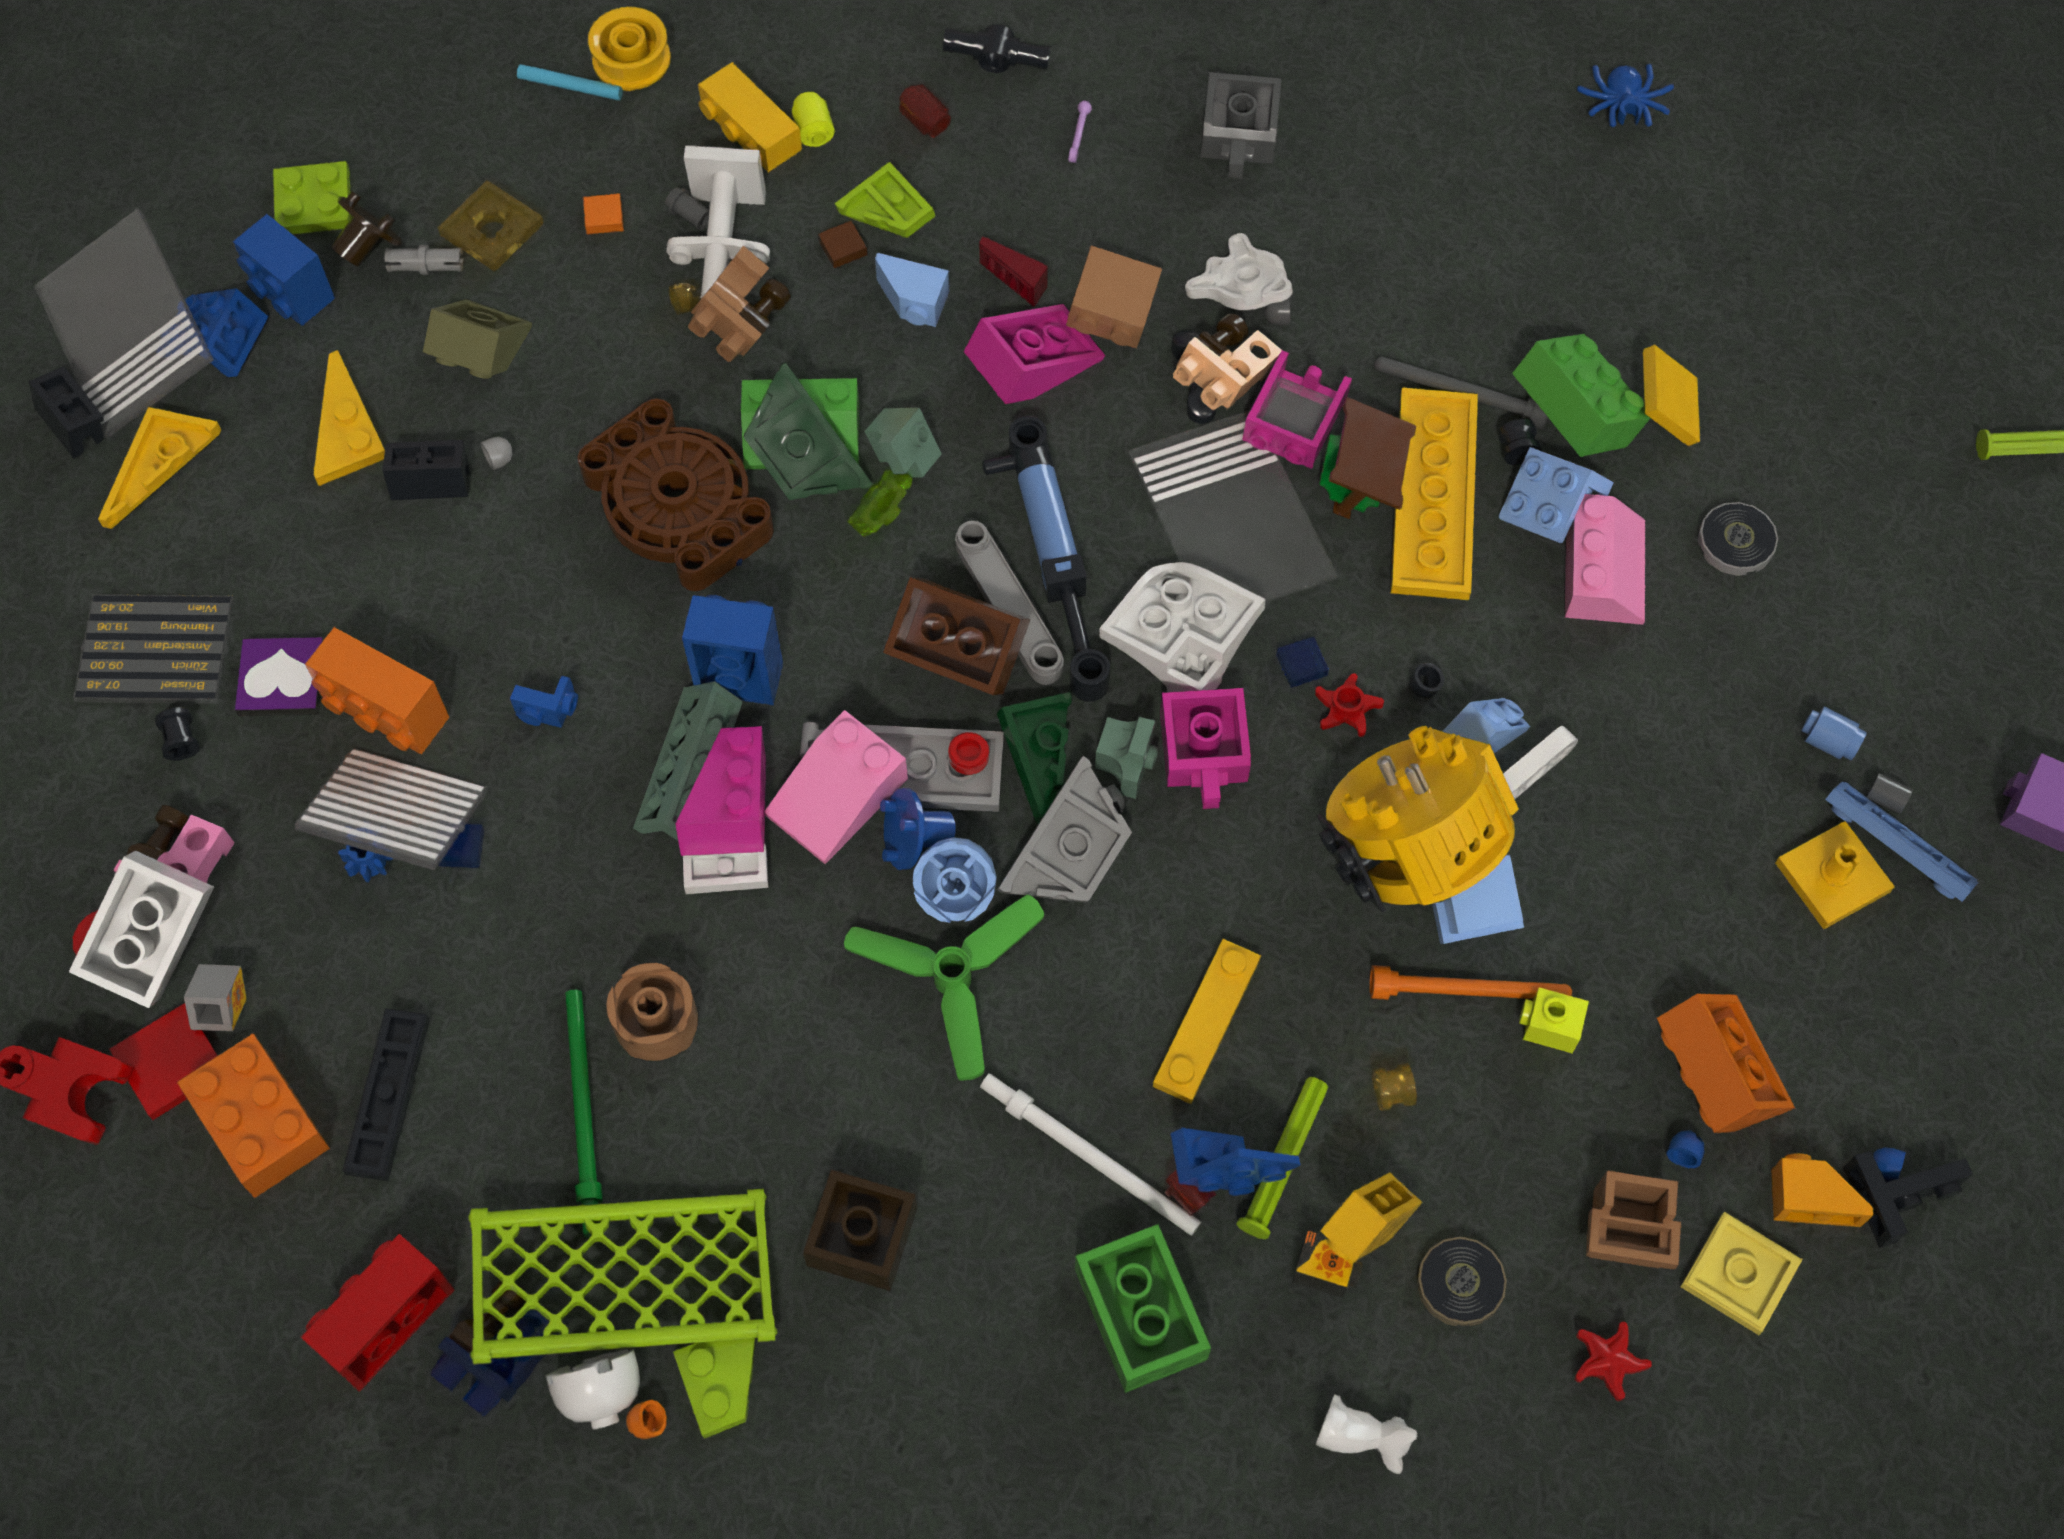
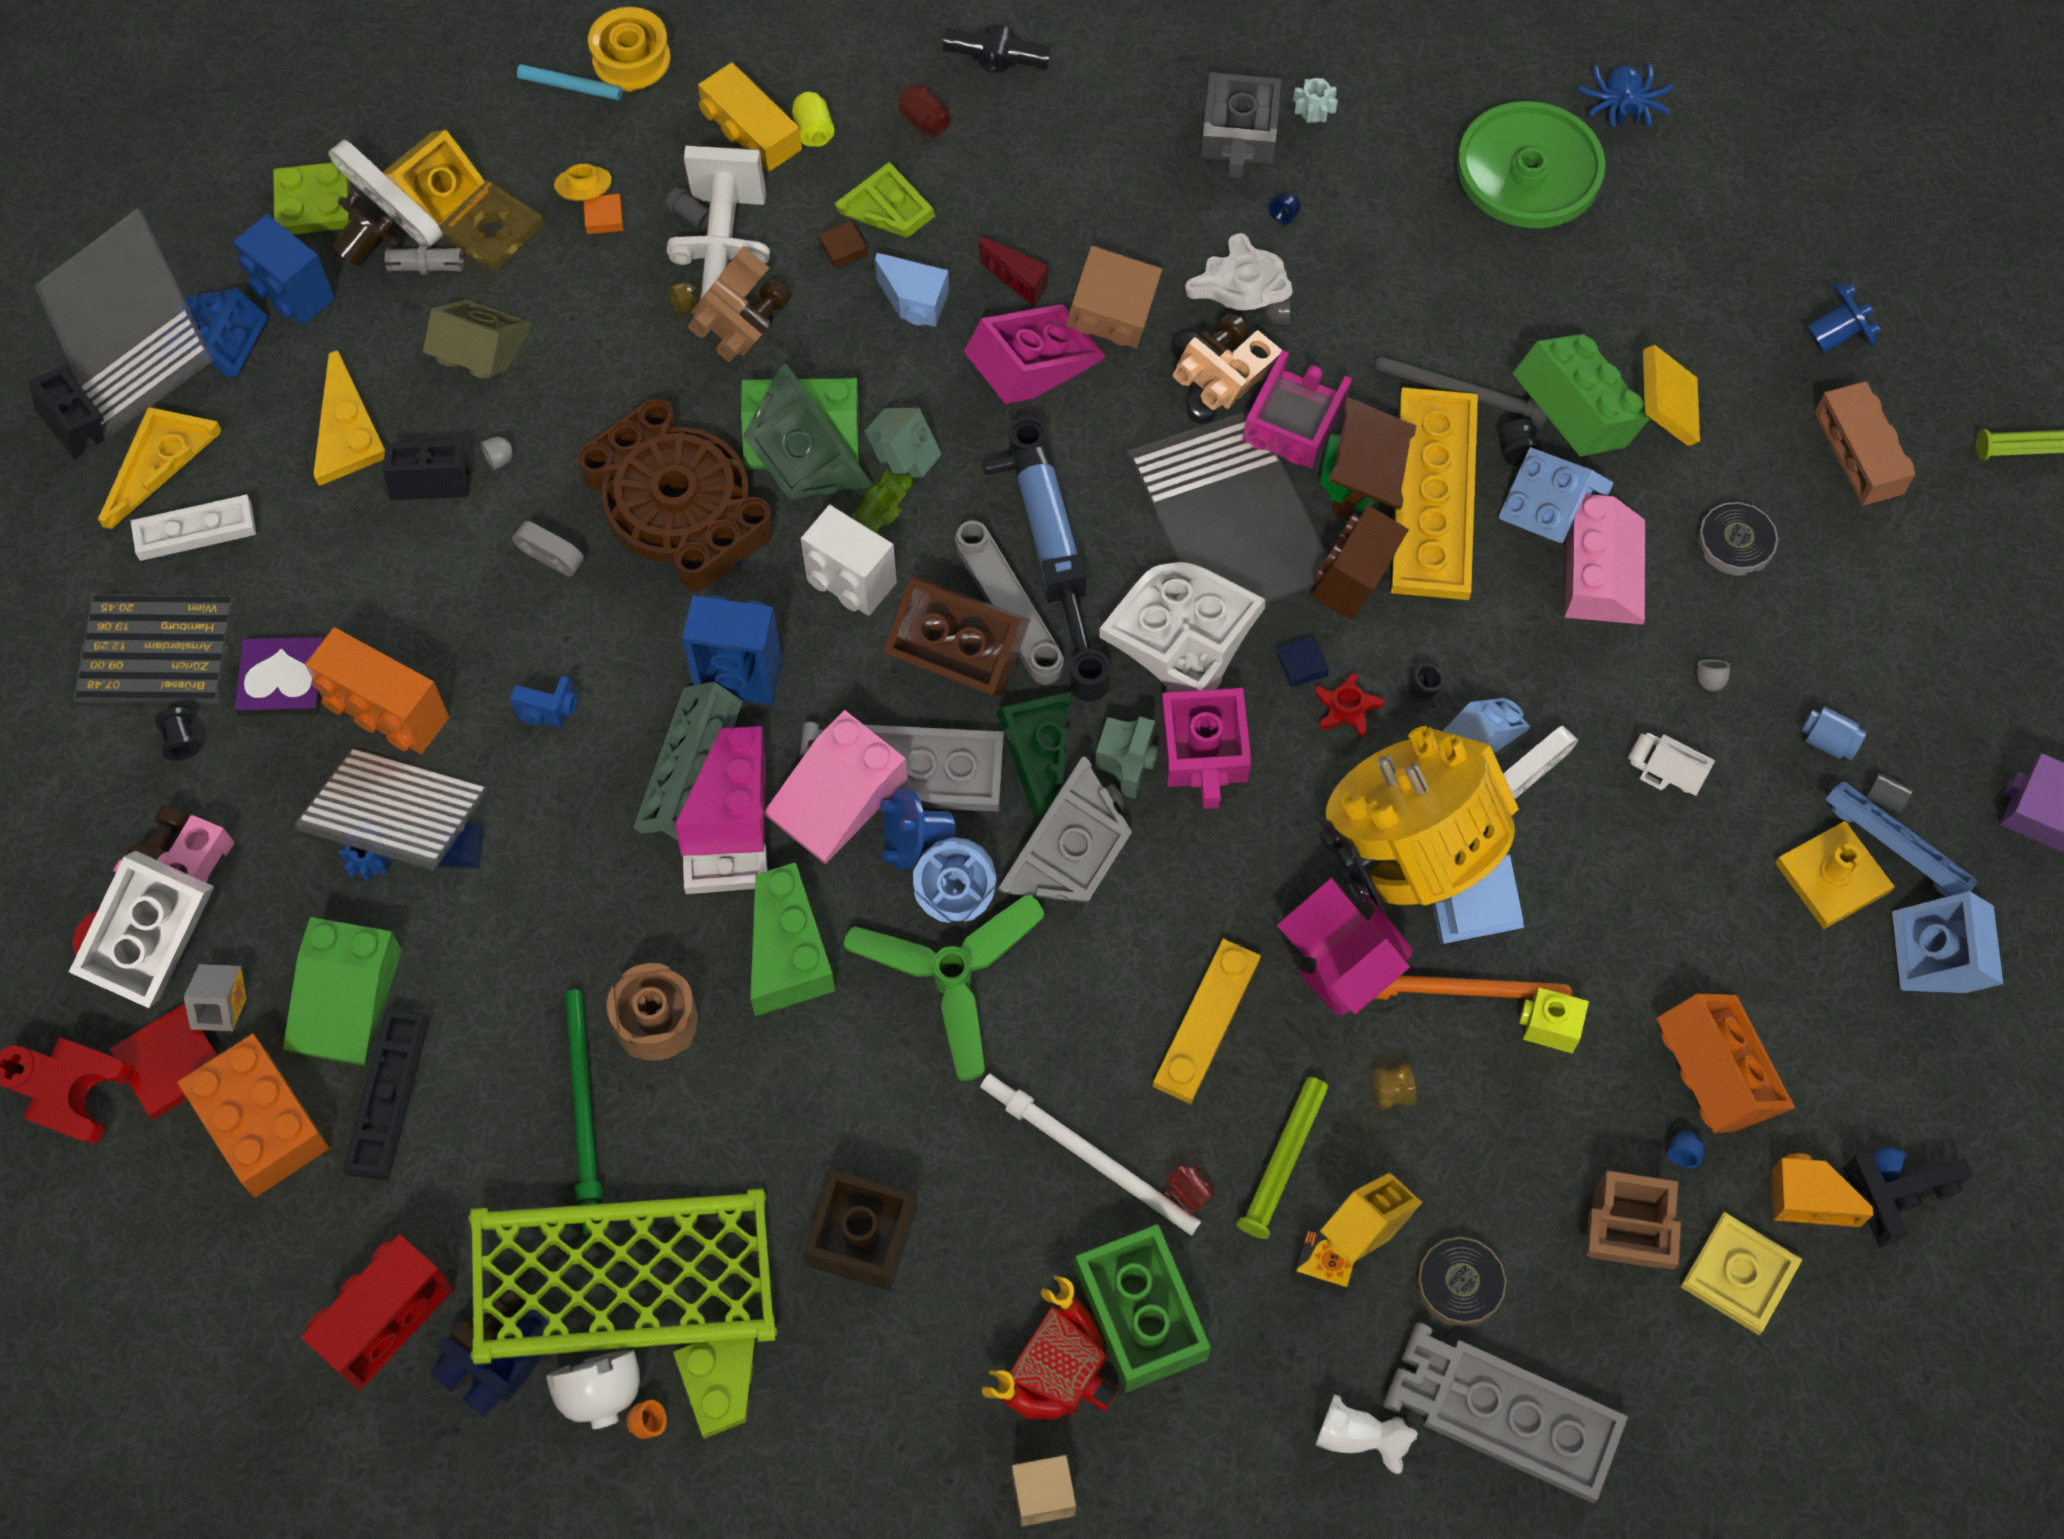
(193, 527): none -> white plate
(340, 990): none -> bright green slope
(385, 193): none -> white beam
(436, 175): none -> yellow slope
(548, 548): none -> light grey beam
(582, 182): none -> yellow piece
(787, 946): none -> bright green wedge
(848, 561): none -> white brick
(968, 753): red tile -> none
(1043, 1490): none -> tan piece
(1058, 1363): none -> red torso
(1083, 108): lavender hinge -> none
(1223, 1162): blue bracket -> none
(1279, 203): none -> clear blue hinge
(1315, 100): none -> light aqua gear
(1351, 954): none -> dark pink piece
(1357, 561): none -> reddish brown brick
(1508, 1413): none -> light grey hinge
(1531, 164): none -> bright green dish
(1610, 1359): red animal -> none
(1671, 762): none -> white piece
(1713, 674): none -> light grey hinge
(1843, 321): none -> blue piece
(1865, 443): none -> nougat brick
(1948, 945): none -> light blue slope

